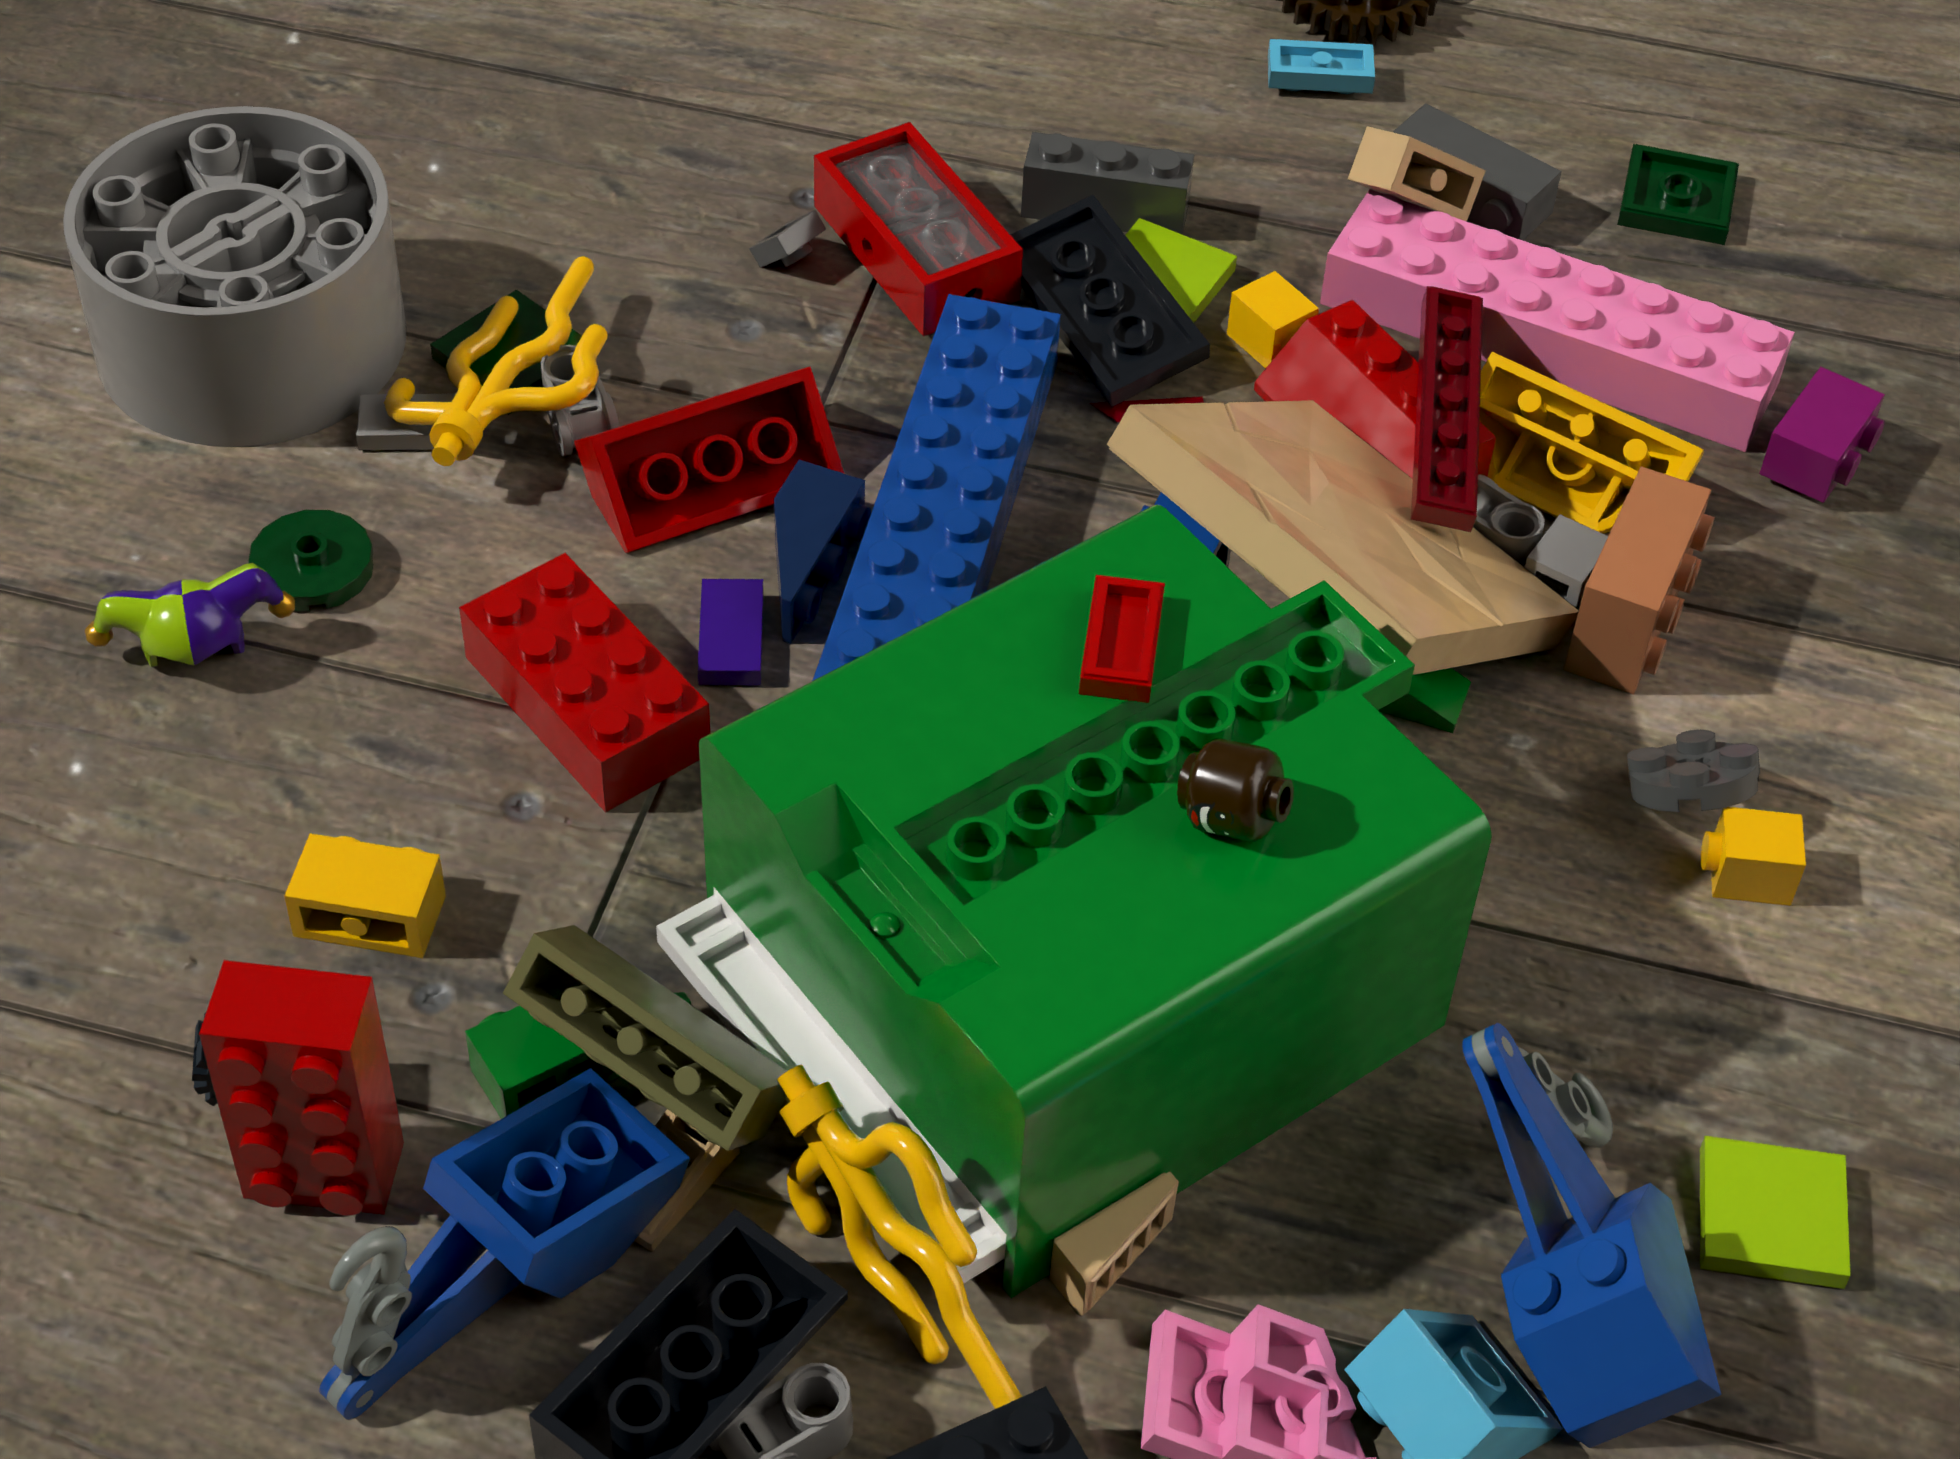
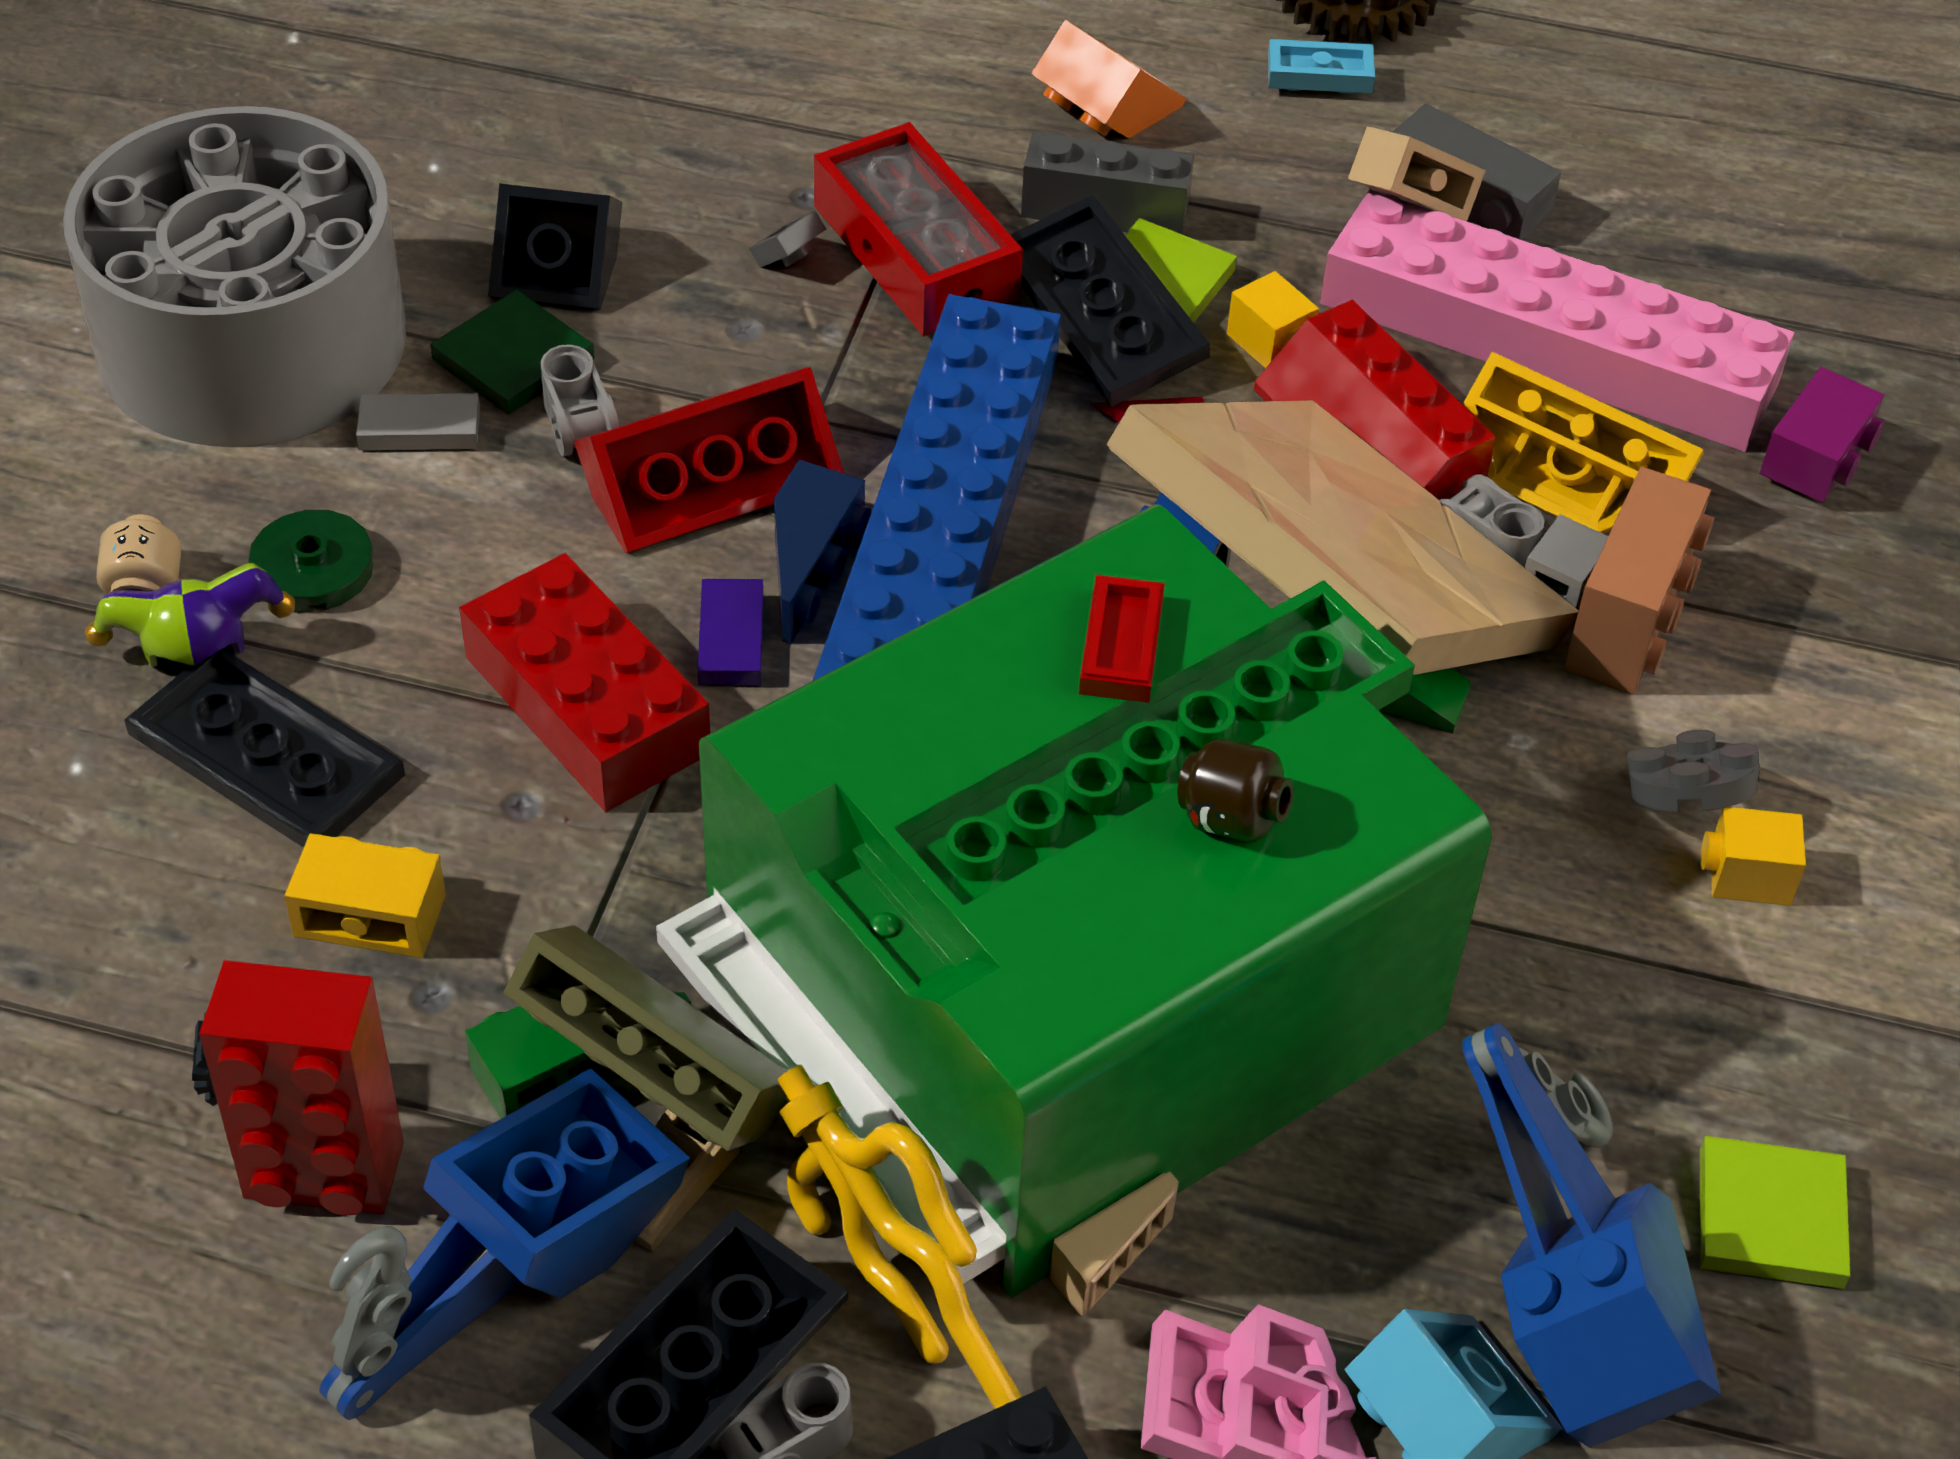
(138, 555): none -> tan head
(265, 748): none -> black tile
(461, 423): yellow plant -> none
(554, 245): none -> black slope
(1103, 84): none -> slope
(1448, 410): dark red tile -> none
(1678, 194): dark green tile -> none

